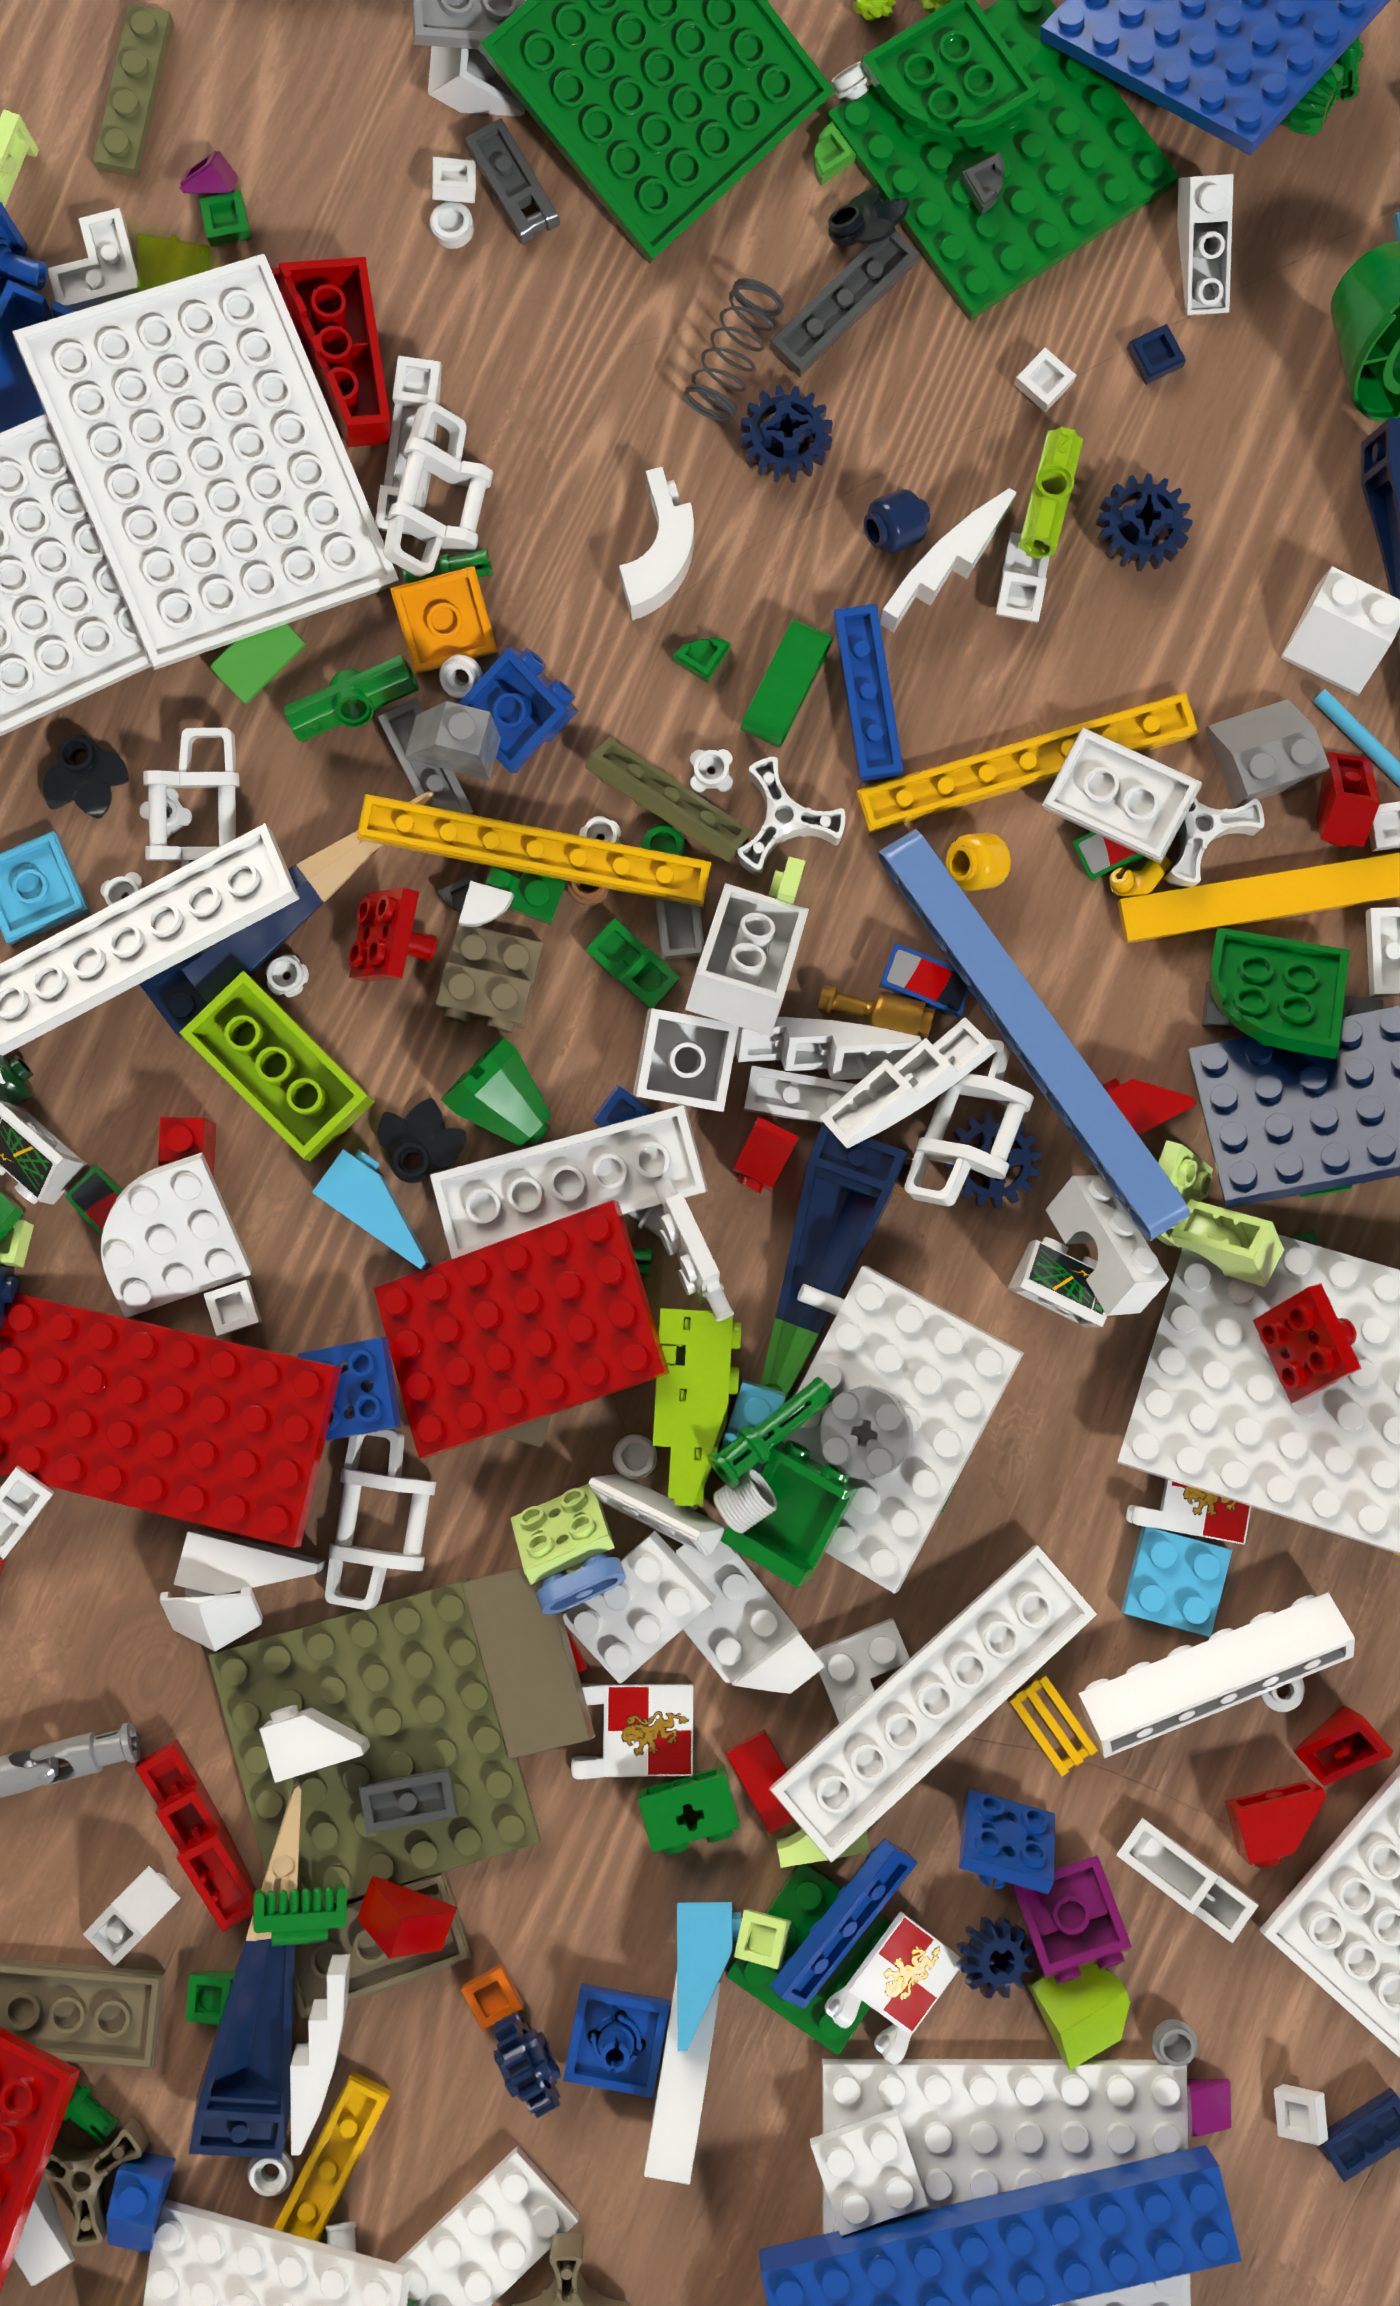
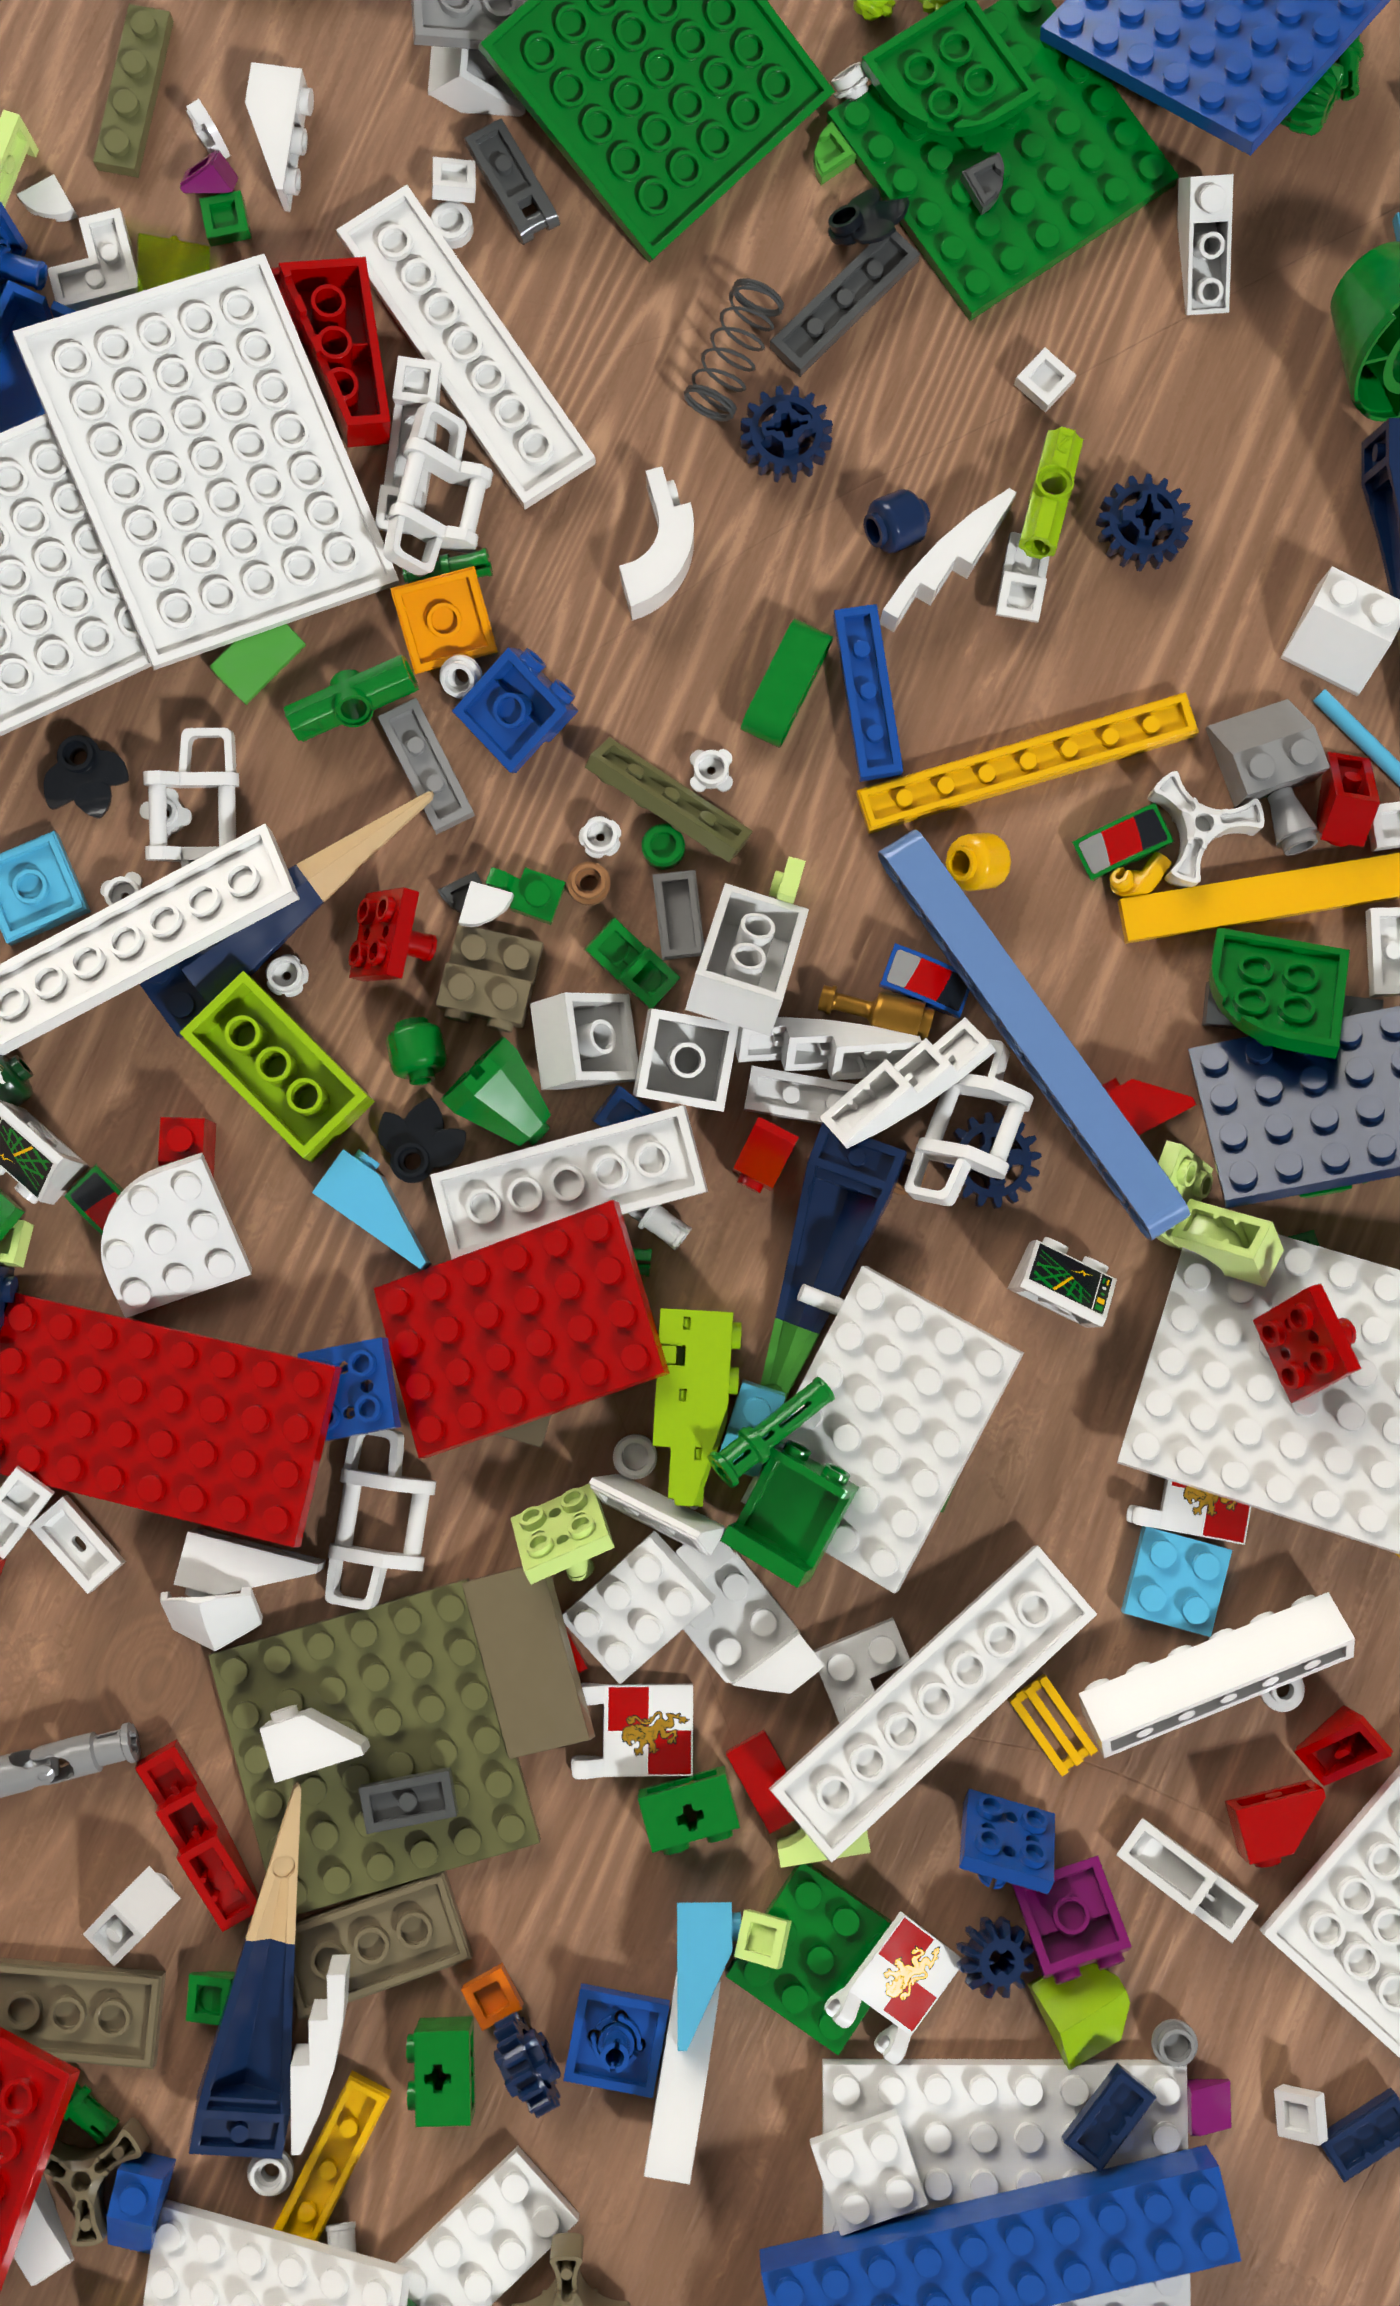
(47, 200): none -> white tile
(58, 1531): none -> white piece
(206, 129): none -> white tile
(232, 1308): white plate -> none
(278, 109): none -> white slope
(297, 1925): green piece -> none
(404, 1919): red slope -> none
(416, 1050): none -> green head
(436, 2099): none -> green brick
(455, 739): light grey slope -> none
(480, 361): none -> white plate
(533, 850): yellow tile -> none
(565, 1590): medium blue plate -> none
(584, 1040): none -> white slope
(684, 1239): white plate -> none
(702, 656): green tile -> none
(746, 1502): white piece -> none
(784, 818): white piece -> none
(843, 1923): blue plate -> none
(844, 1447): light grey plate -> none
(1108, 2117): none -> dark blue plate
(1121, 795): white tile -> none
(1126, 1267): white arch -> none
(1156, 354): dark blue tile -> none
(1291, 823): none -> light grey cone

